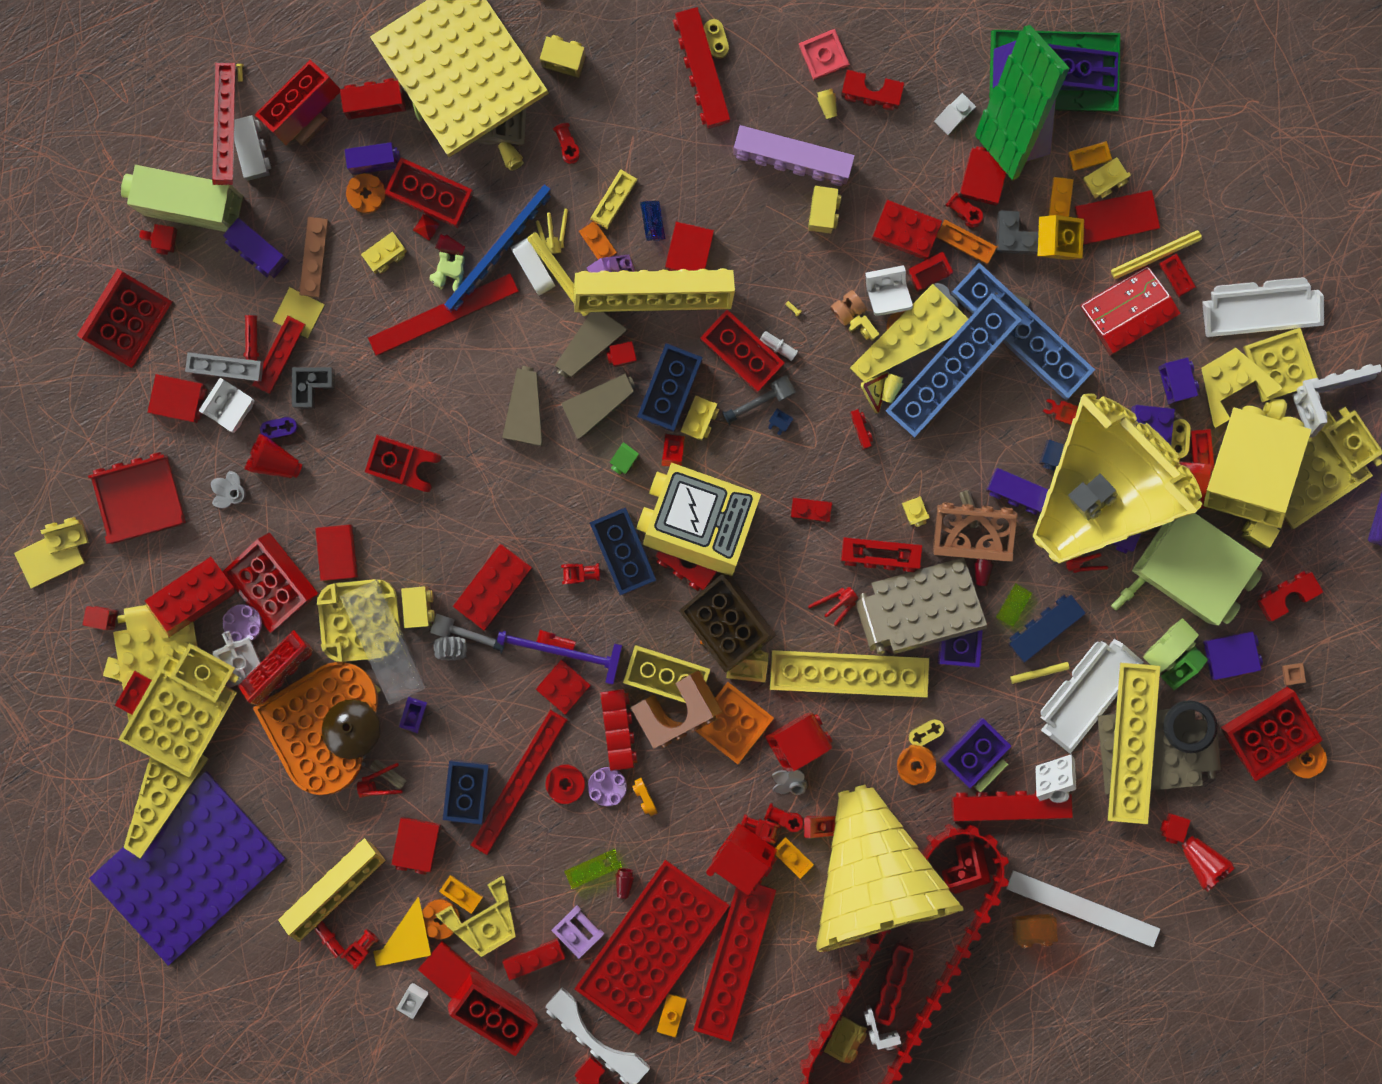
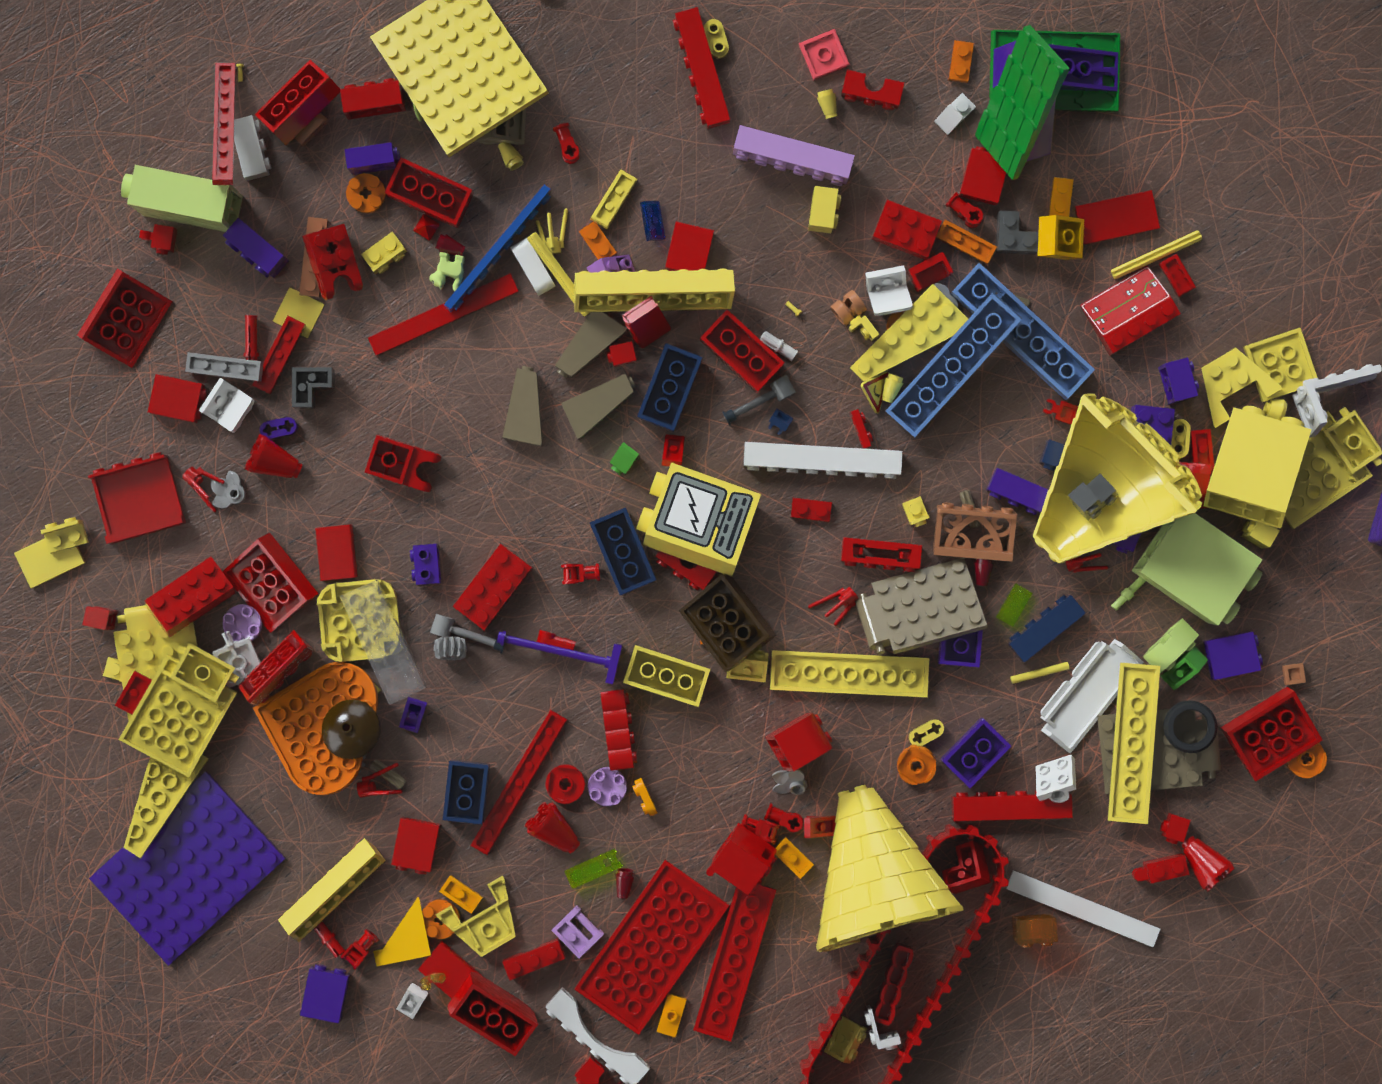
(194, 479): none -> red plant
(325, 993): none -> dark purple brick
(335, 263): none -> red brick
(417, 607): light yellow brick -> none
(426, 564): none -> dark purple brick
(431, 978): none -> clear yellow arm
(552, 828): none -> red cone
(563, 56): light yellow brick -> none
(563, 687): red plate -> none
(646, 322): none -> red piece
(699, 417): light yellow bracket -> none
(700, 706): arch -> none
(737, 724): orange plate -> none
(822, 458): none -> white brick
(961, 61): none -> orange plate
(986, 779): yellowish green tile -> none
(1090, 156): light orange plate -> none
(1106, 177): light yellow bracket -> none
(1162, 869): none -> red brick
(1267, 308): white slope -> none
(1273, 602): red arch -> none

